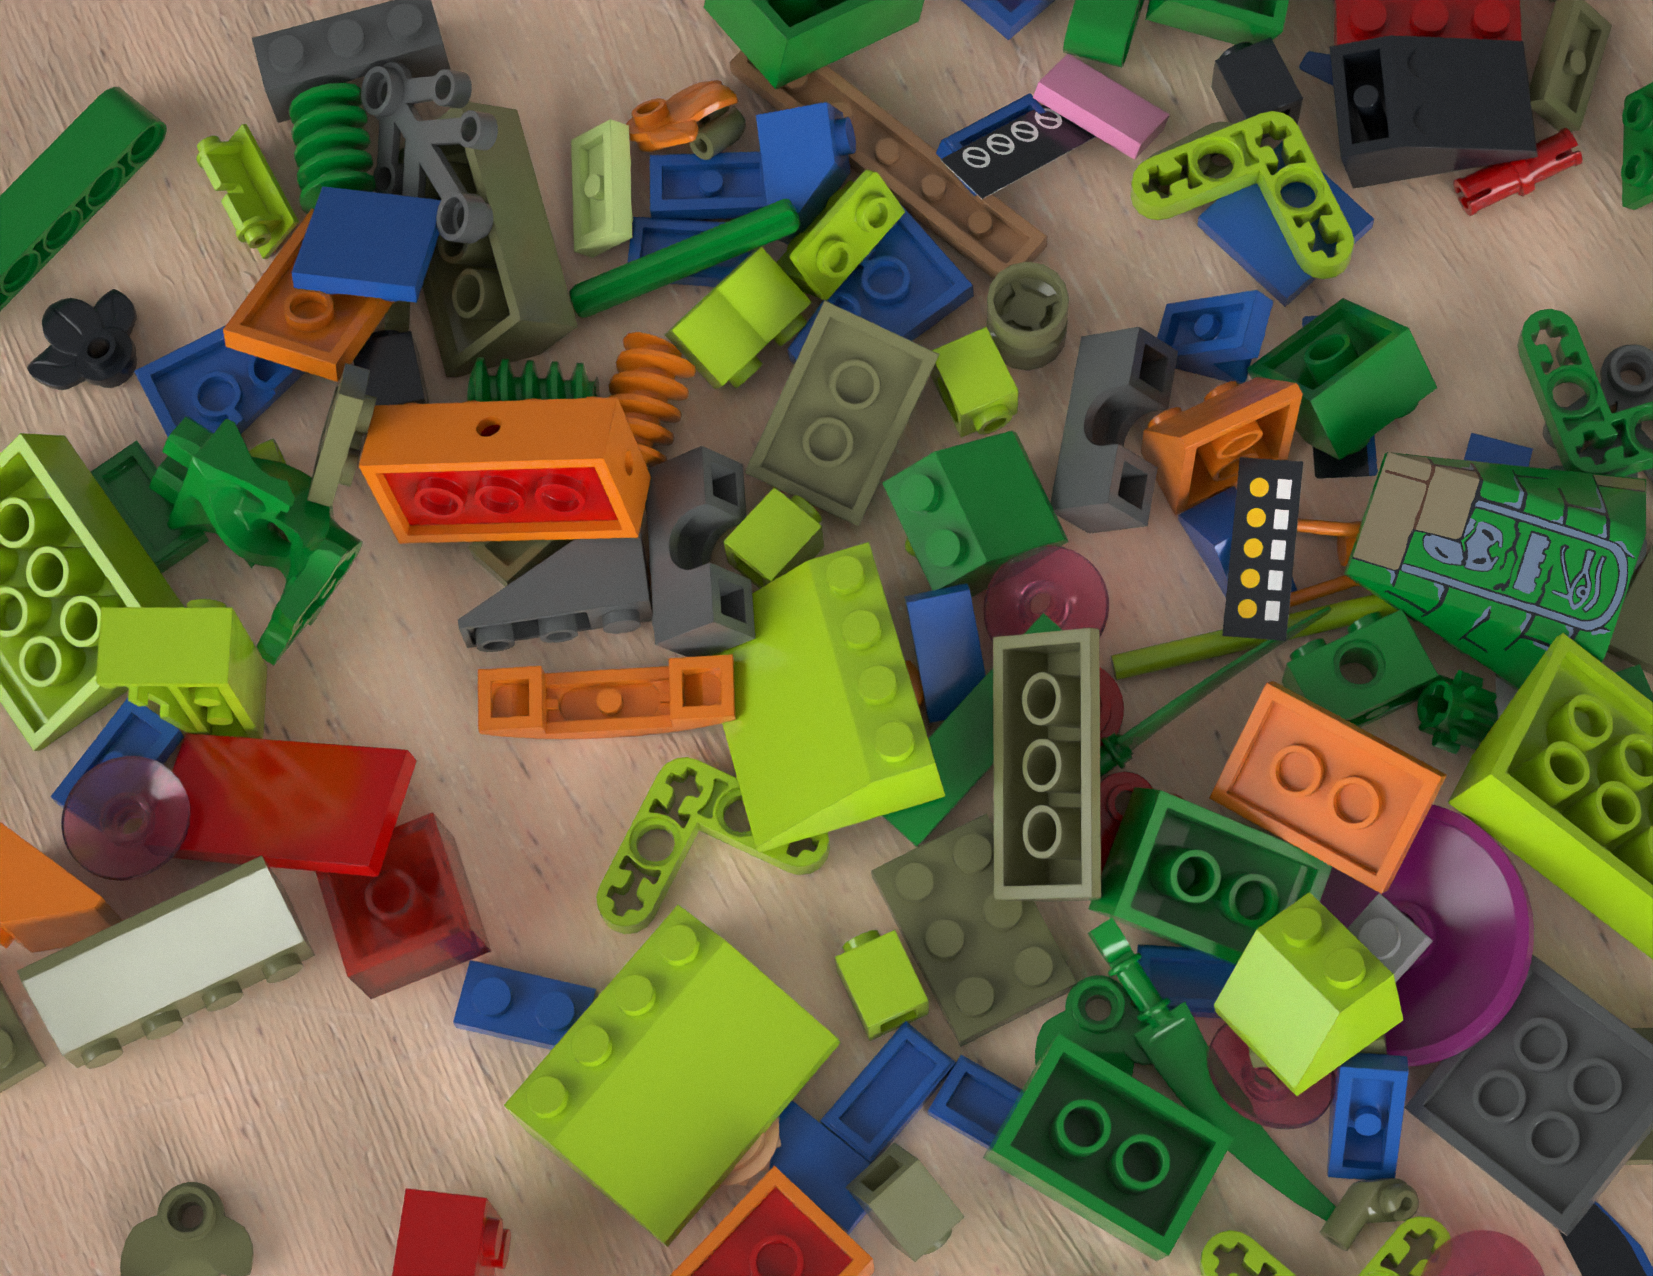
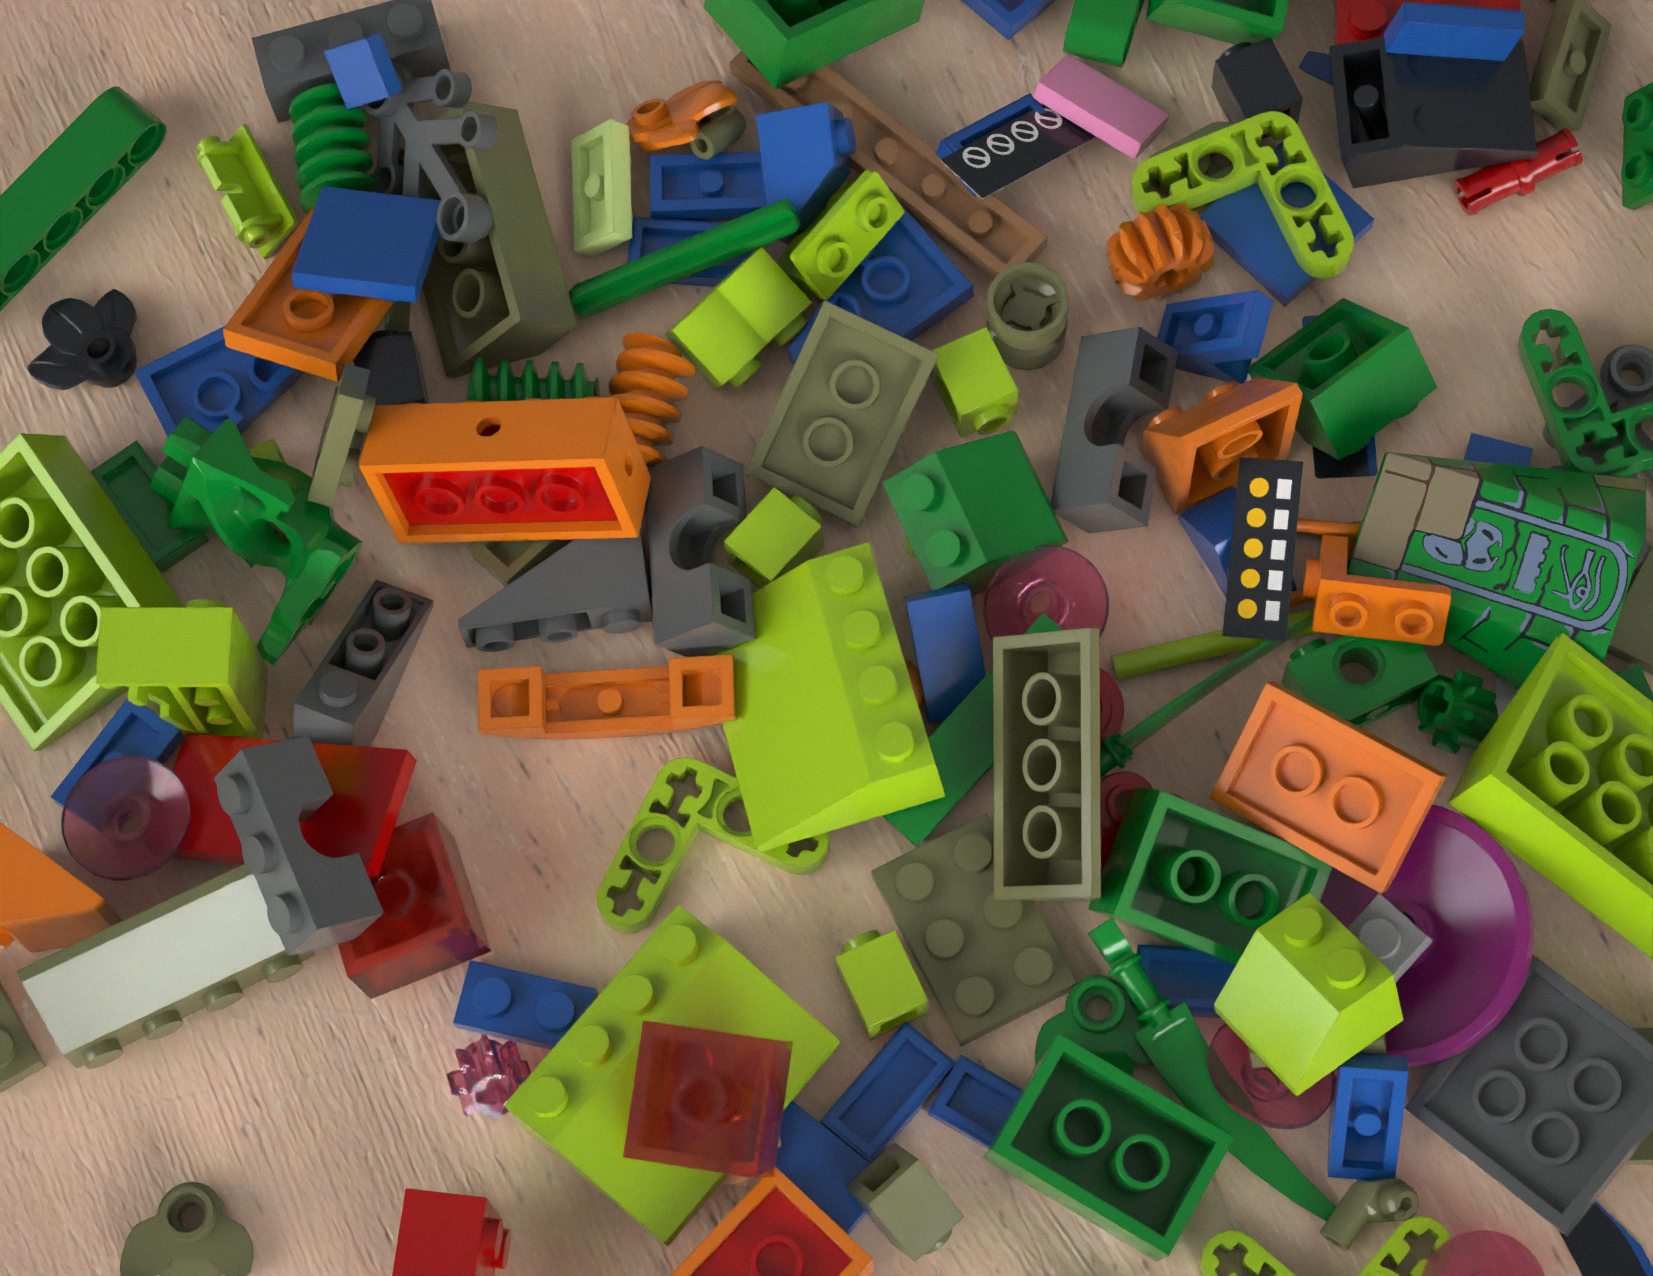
(307, 895): none -> dark grey arch
(362, 669): none -> dark grey slope
(363, 70): none -> blue tile
(487, 1076): none -> clear pink gear
(708, 1099): none -> clear red brick
(1160, 252): none -> orange gear
(1371, 605): none -> orange bracket
(1454, 31): none -> blue tile

